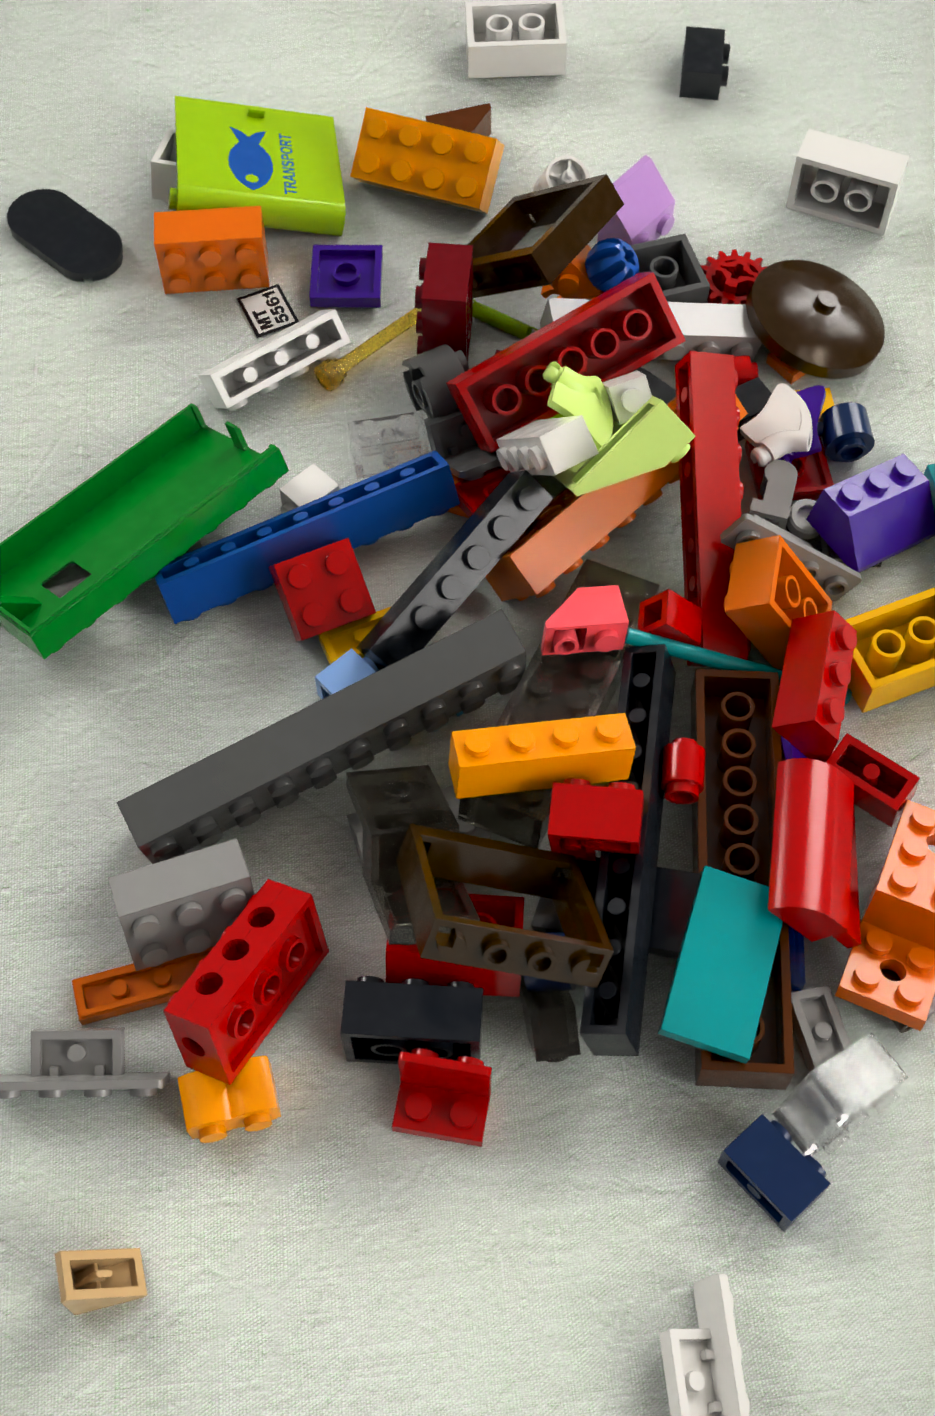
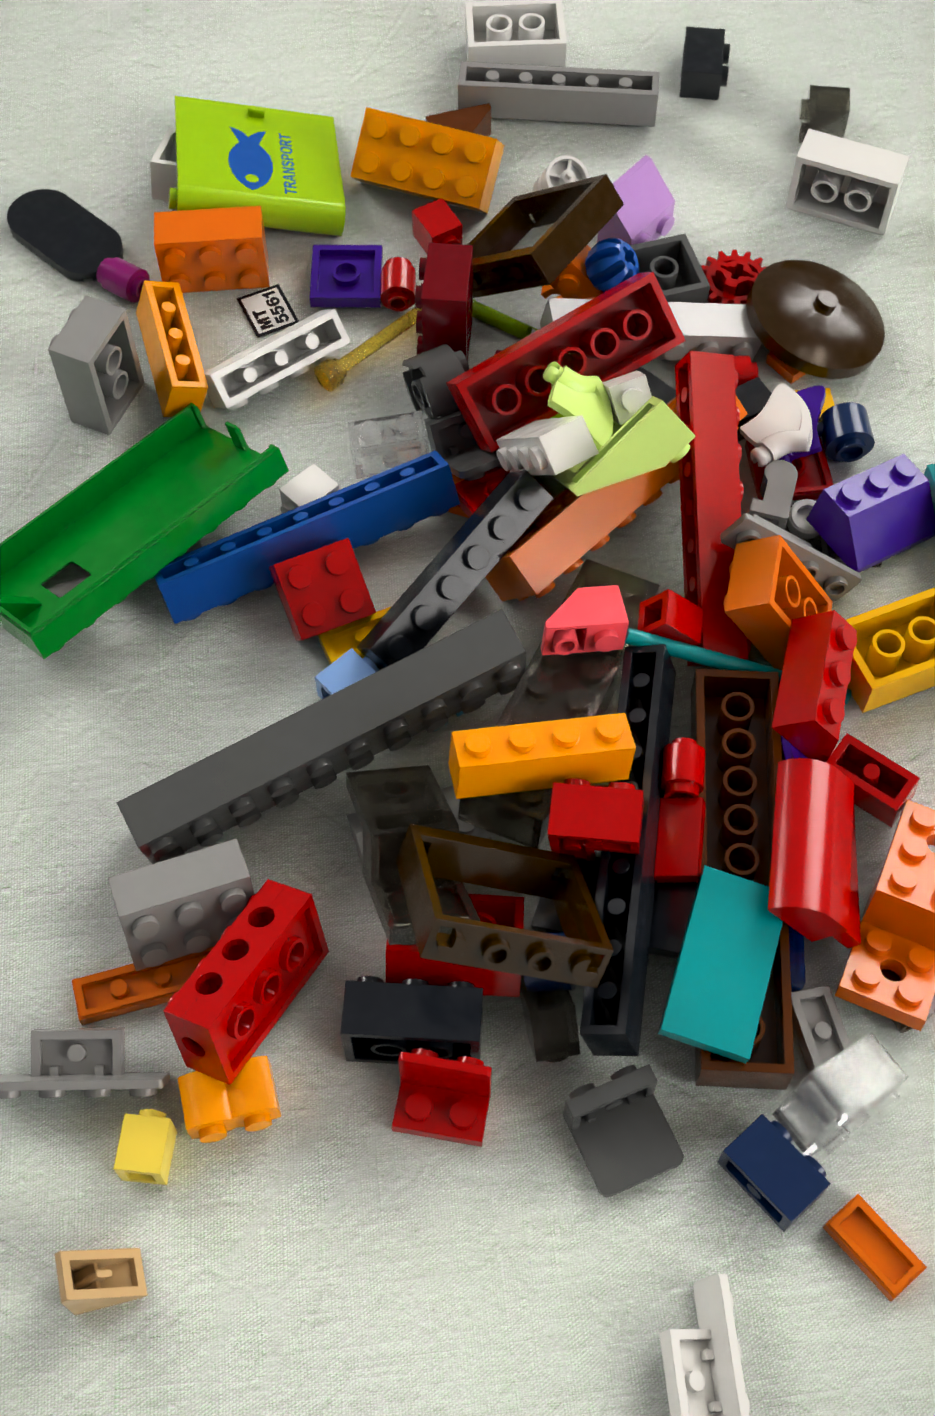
(96, 364): none -> light grey brick
(122, 278): none -> magenta brick
(145, 1147): none -> light yellow brick
(171, 347): none -> light orange brick
(398, 284): none -> red brick
(436, 224): none -> red brick
(560, 93): none -> light grey brick
(622, 1130): none -> dark grey bracket
(680, 840): none -> red tile
(825, 111): none -> clear smoke slope
(874, 1247): none -> orange tile

